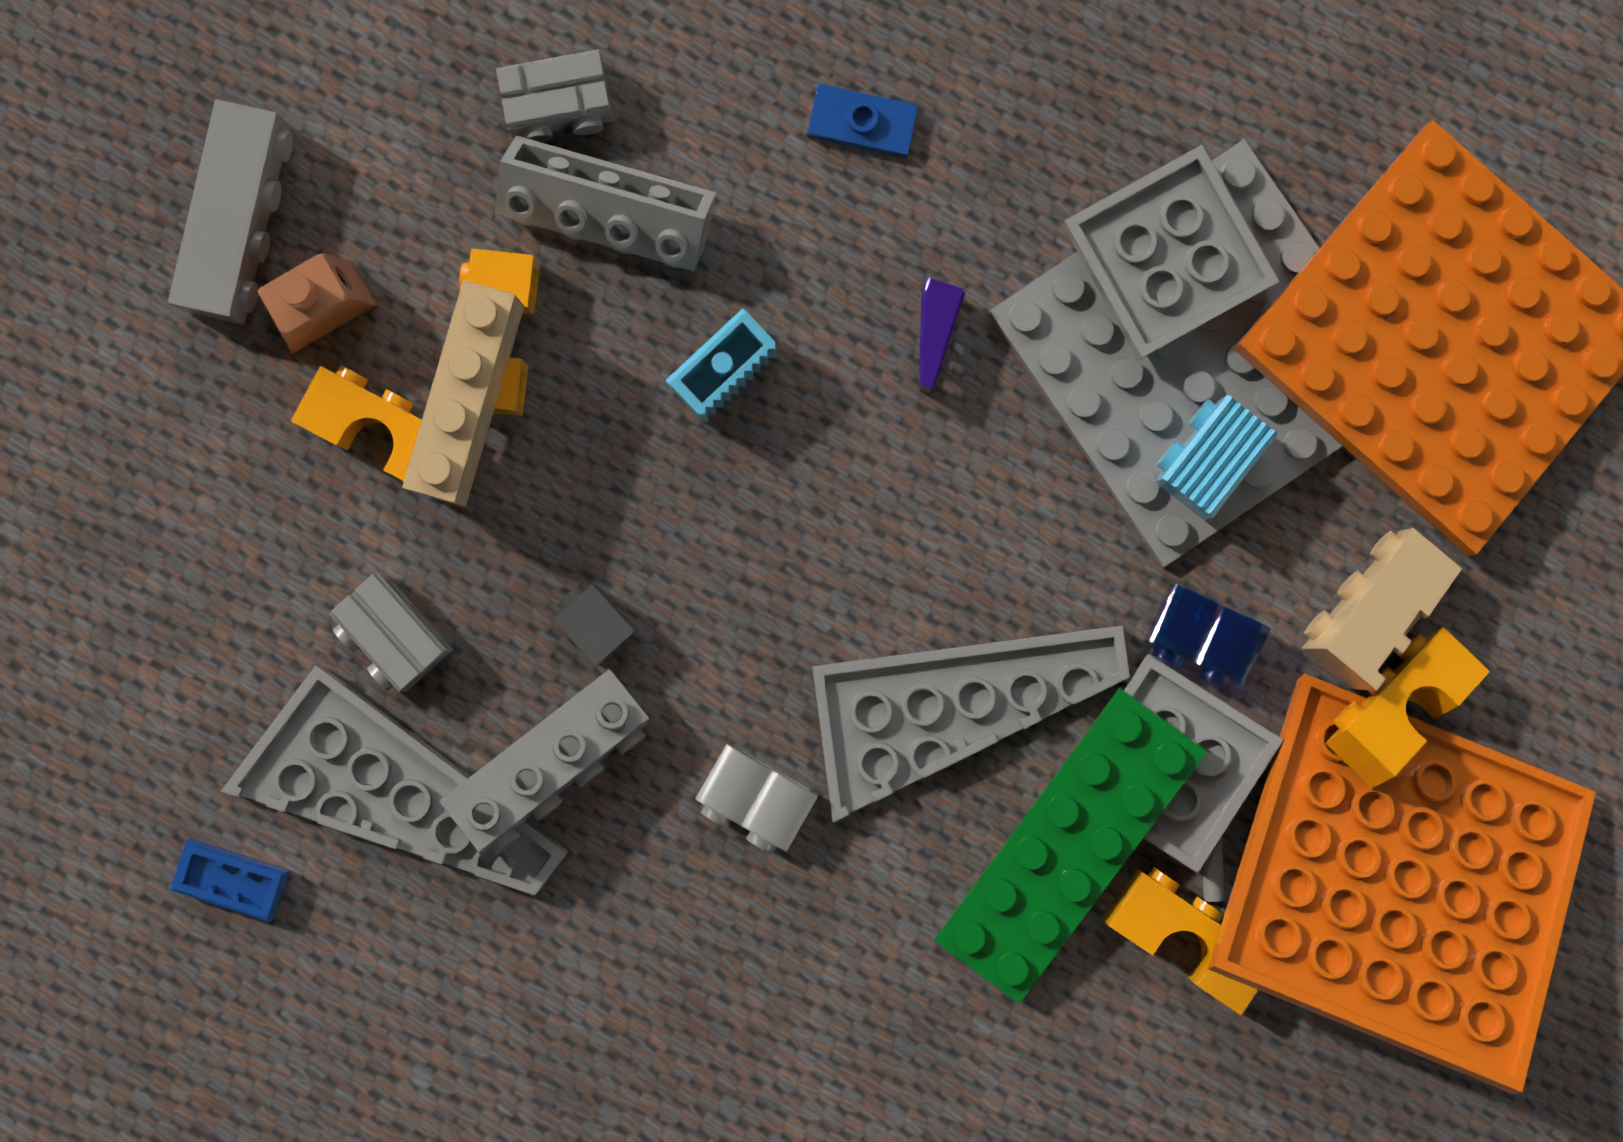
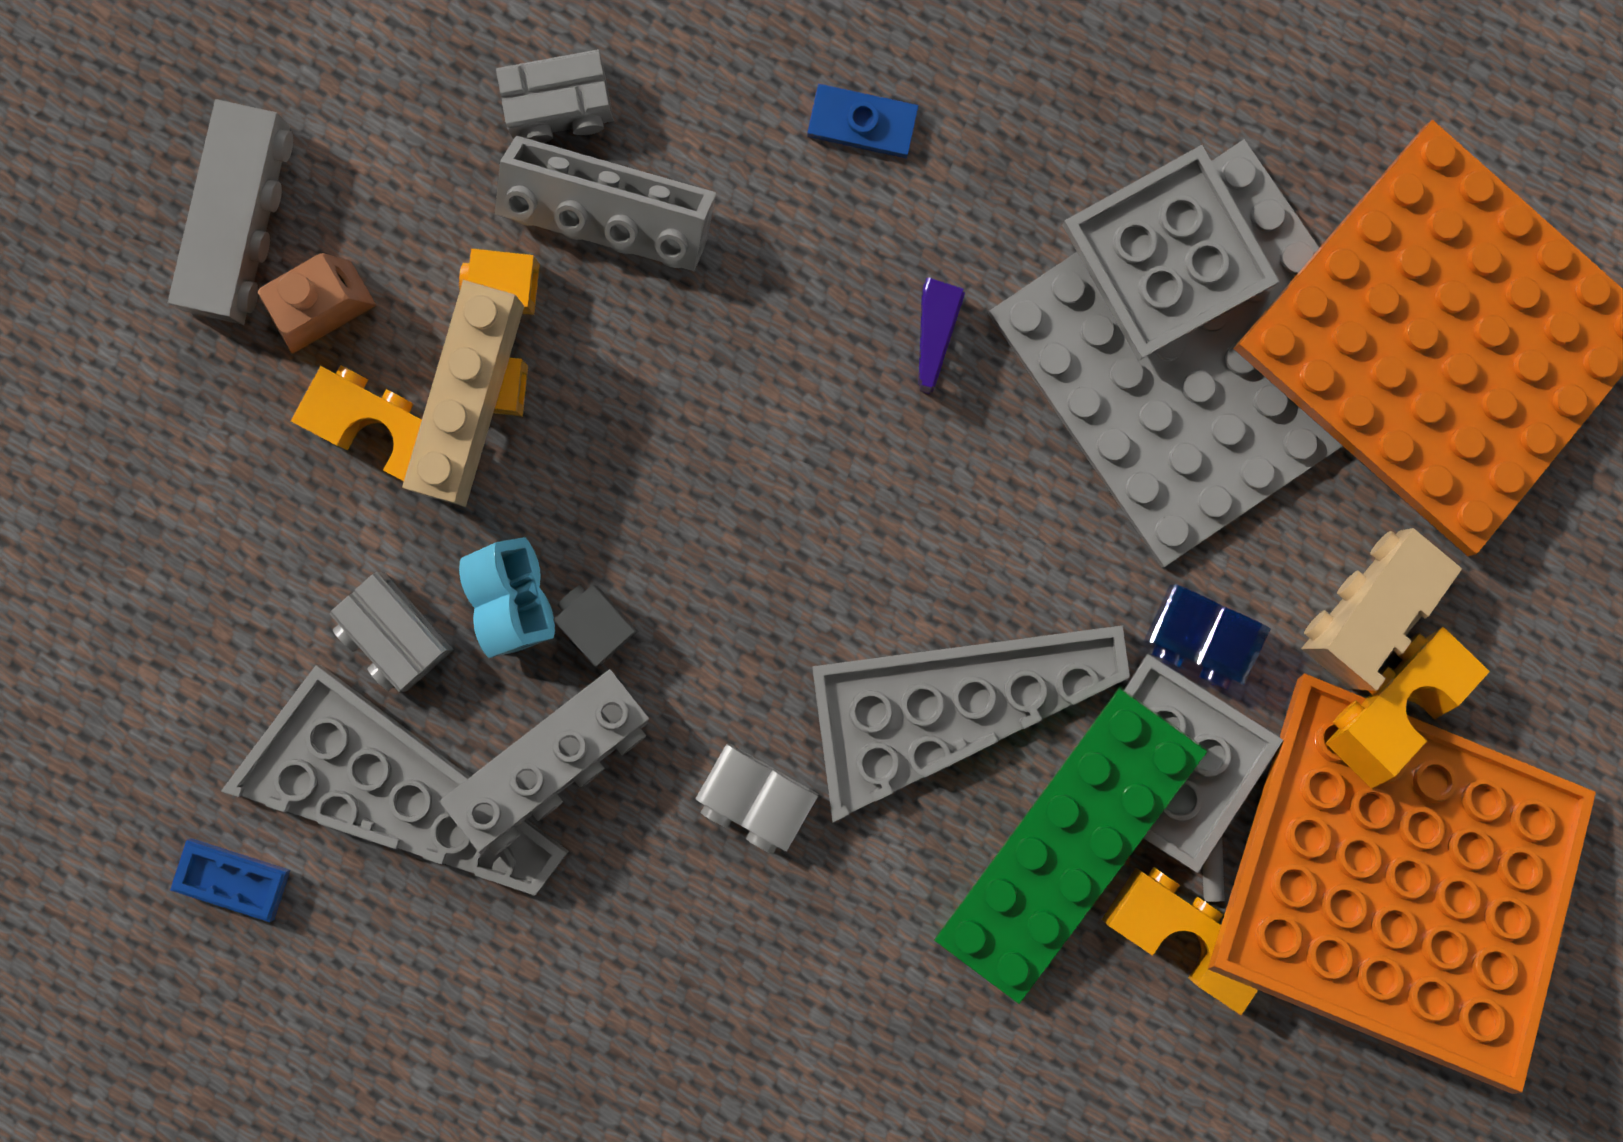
(506, 596): none -> medium azure brick
(722, 365): medium azure brick -> none
(1215, 456): medium azure brick -> none

